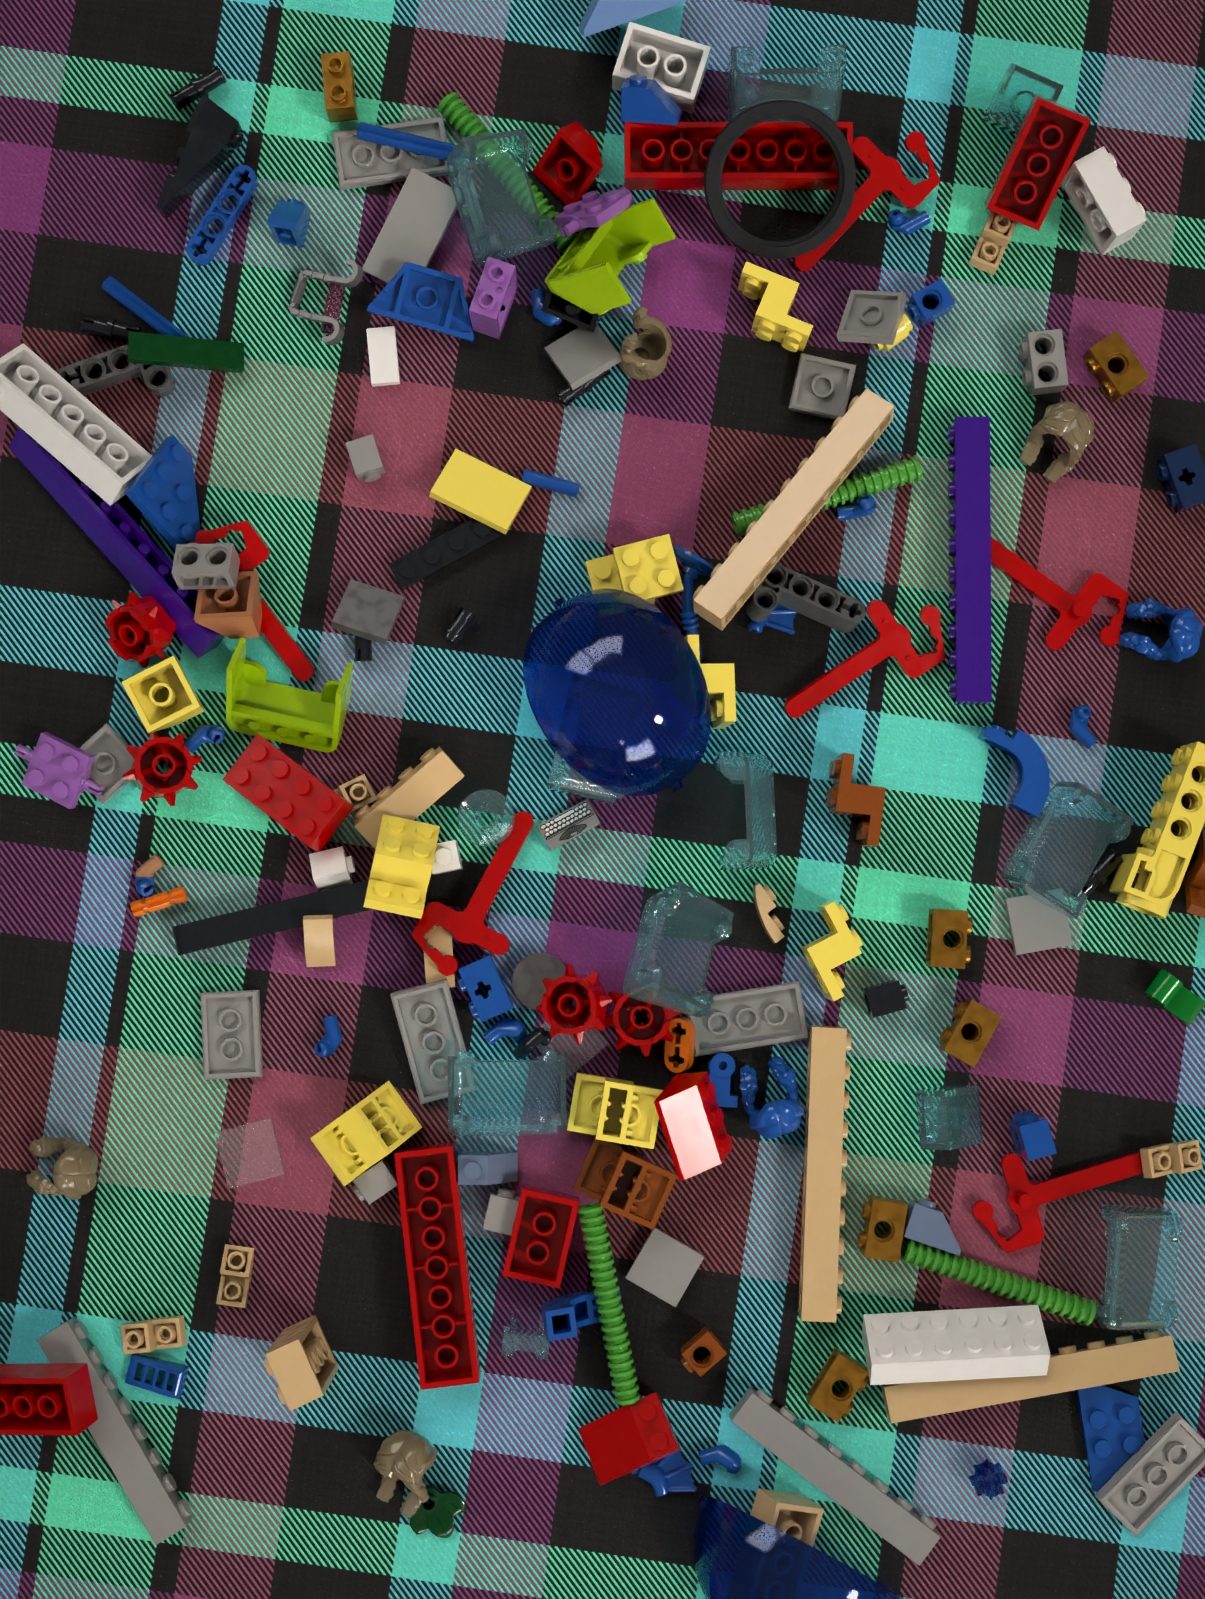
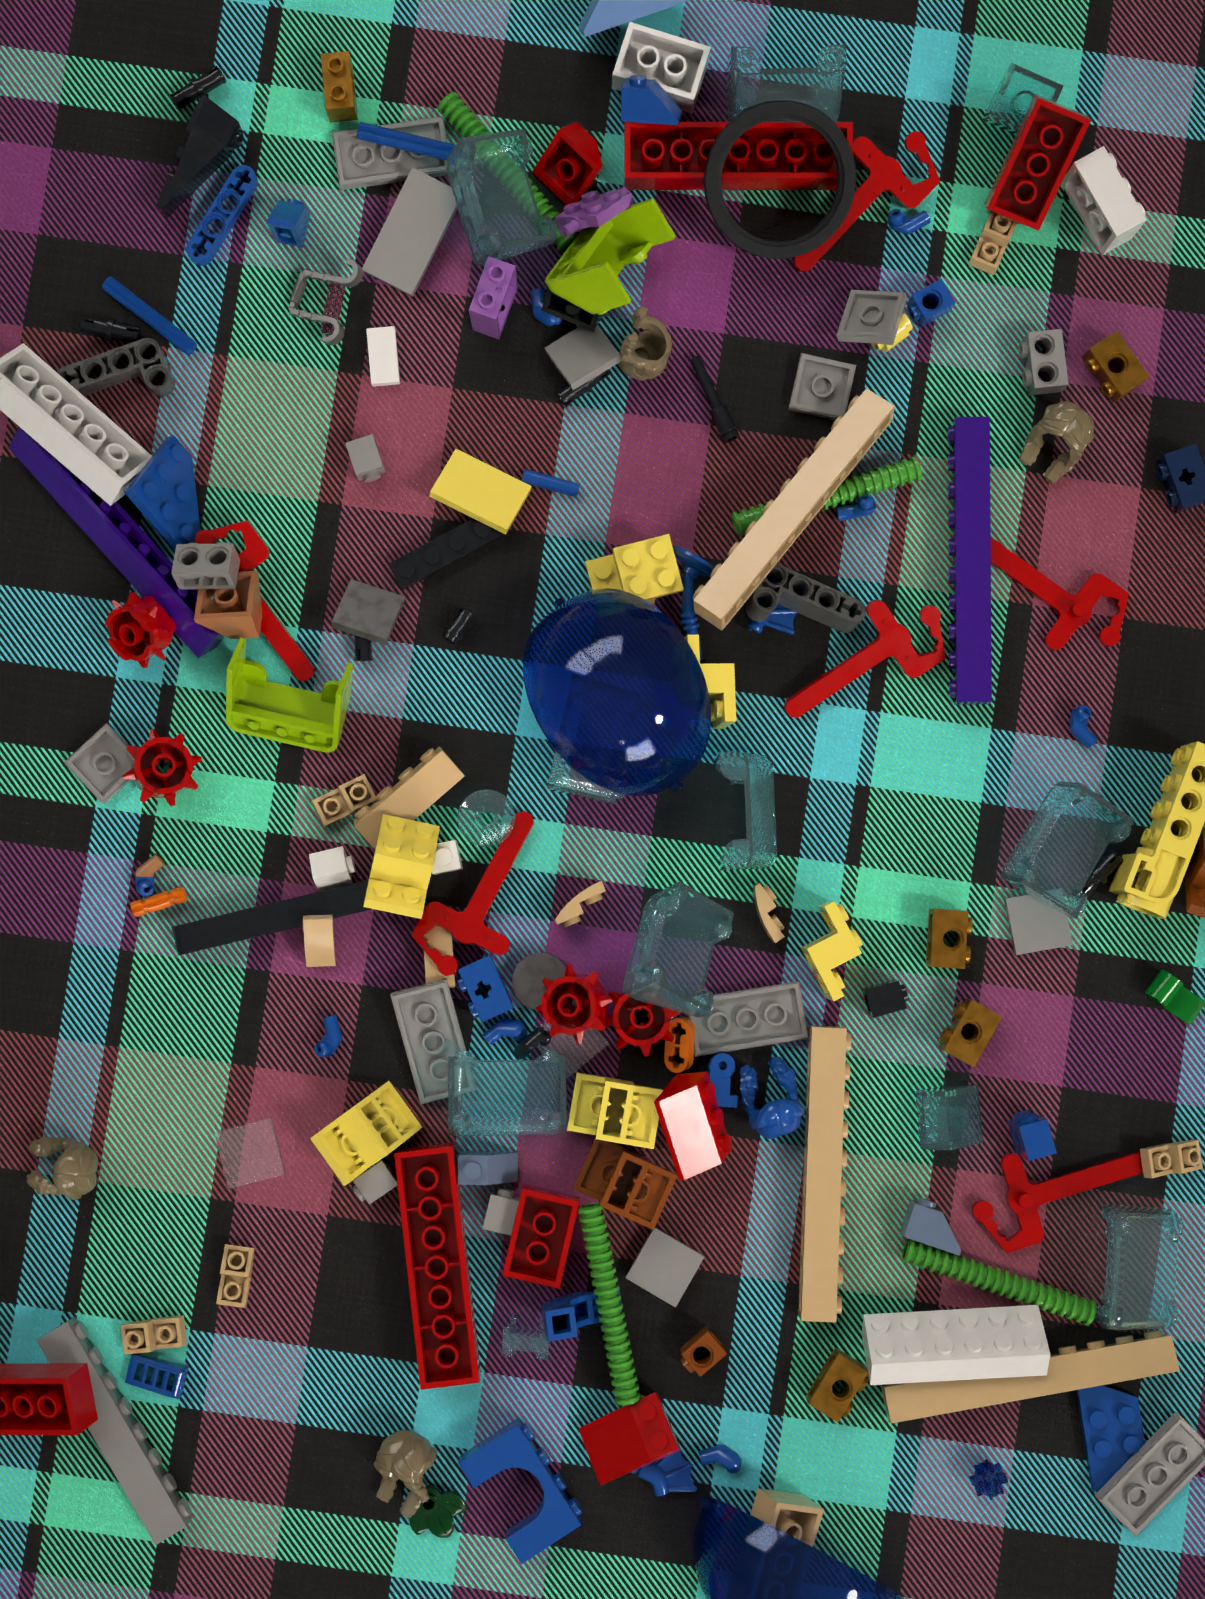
(58, 770): medium lavender plate -> none
(163, 695): light yellow slope -> none
(185, 352): dark green tile -> none
(204, 734): blue arm -> none
(231, 1034): light grey tile -> none
(288, 793): red brick -> none
(301, 1363): tan brick -> none
(426, 300): blue wing -> none
(515, 1448): none -> blue arch
(568, 824): slope -> none
(570, 913): none -> tan slope
(719, 412): none -> black pin
(772, 314): light yellow bracket -> none
(835, 1475): light grey brick -> none
(855, 800): dark orange bracket -> none
(889, 1244): pearl gold brick -> none
(1031, 768): blue arch -> none
(1183, 630): blue hair -> none

